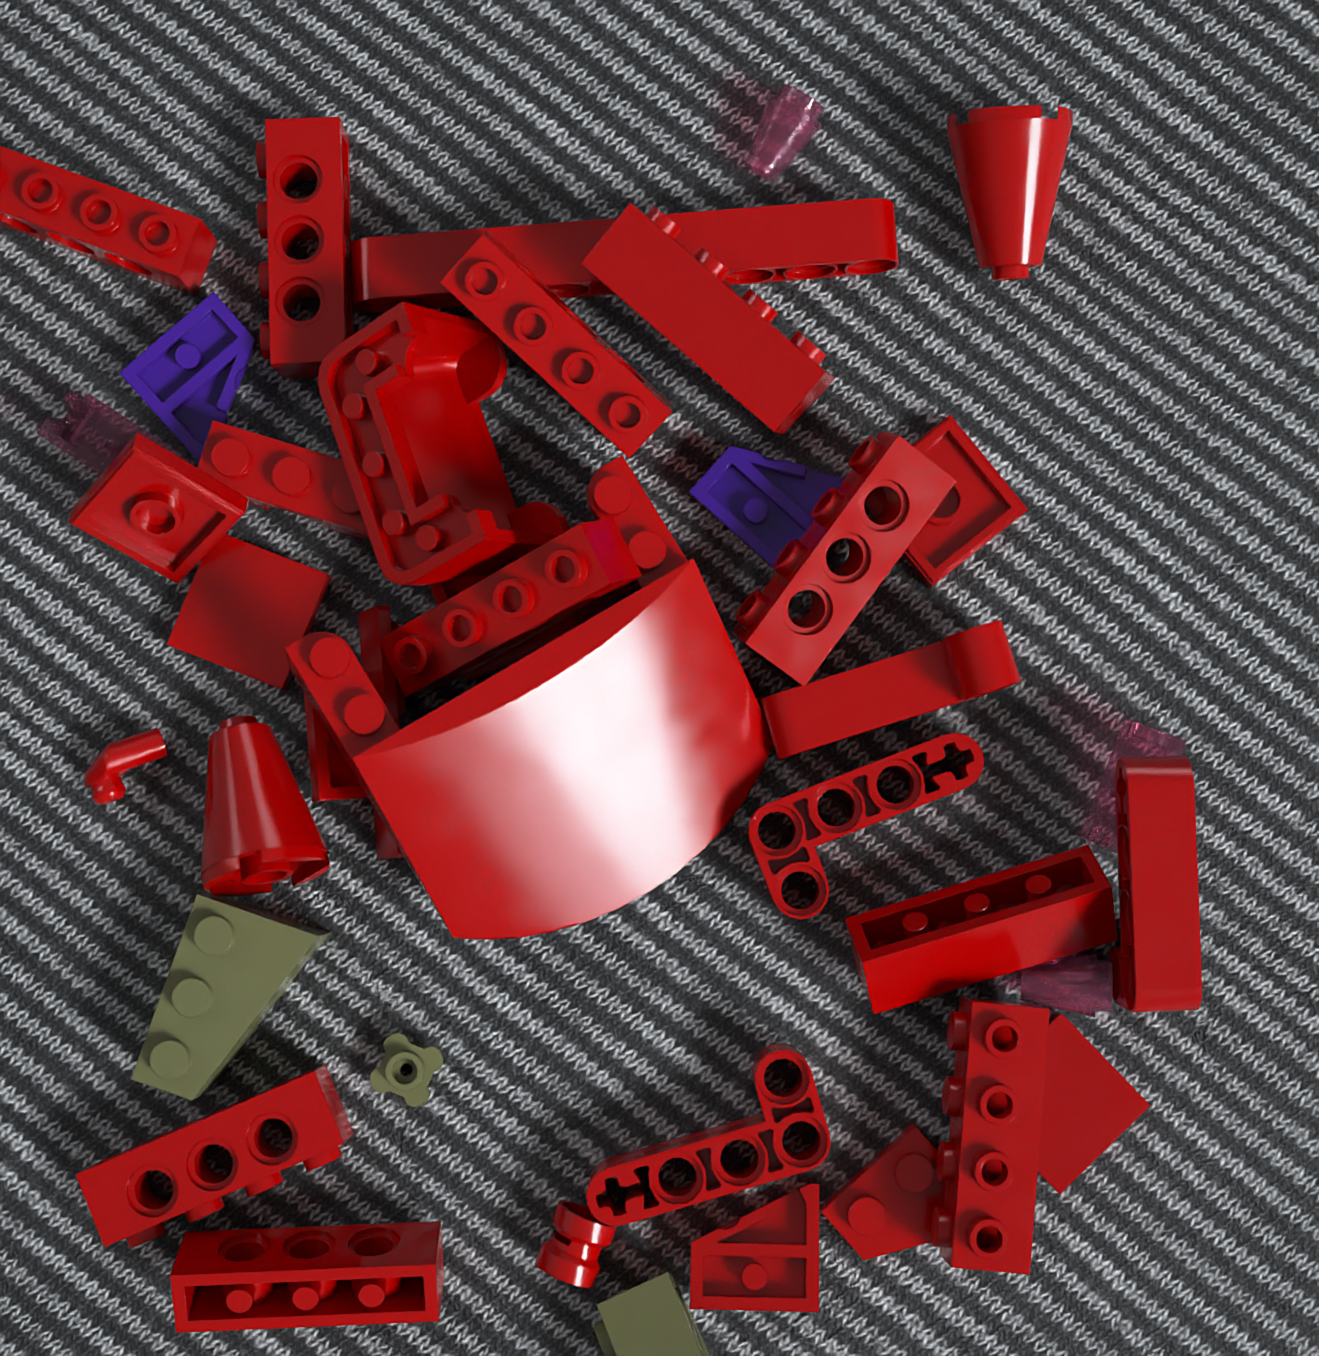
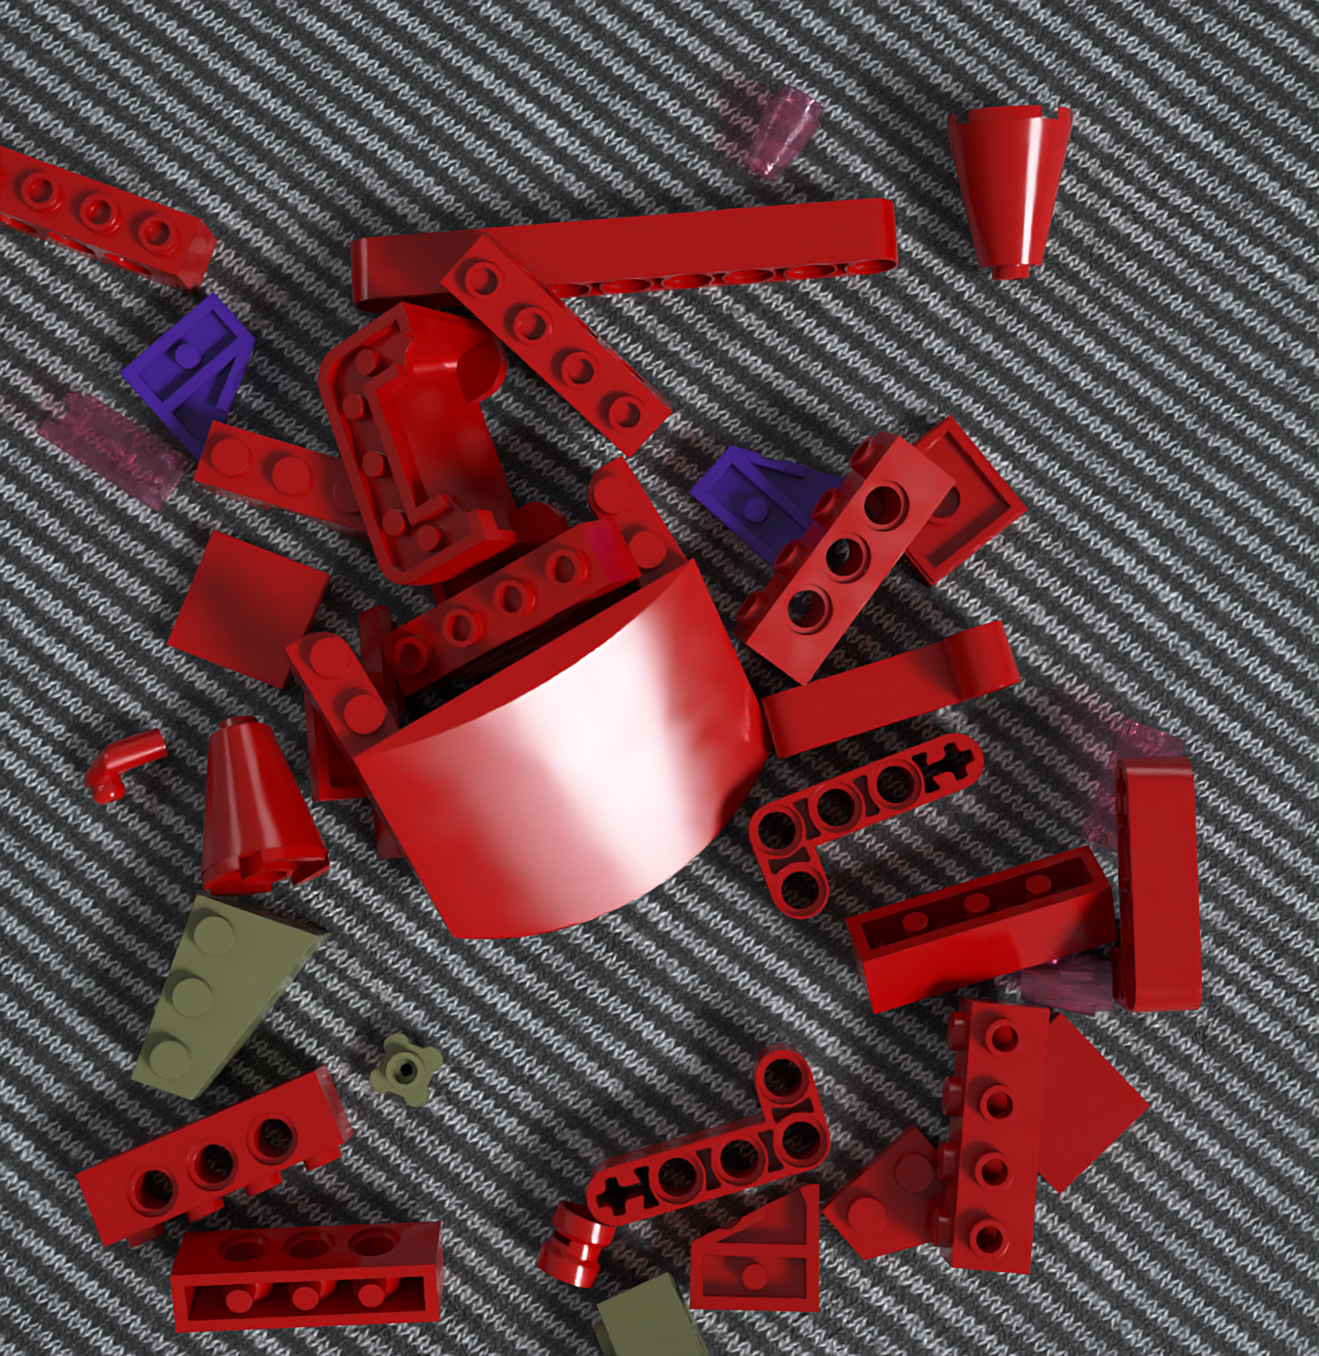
(158, 508): red tile -> none
(295, 152): red brick -> none
(707, 319): red wedge -> none

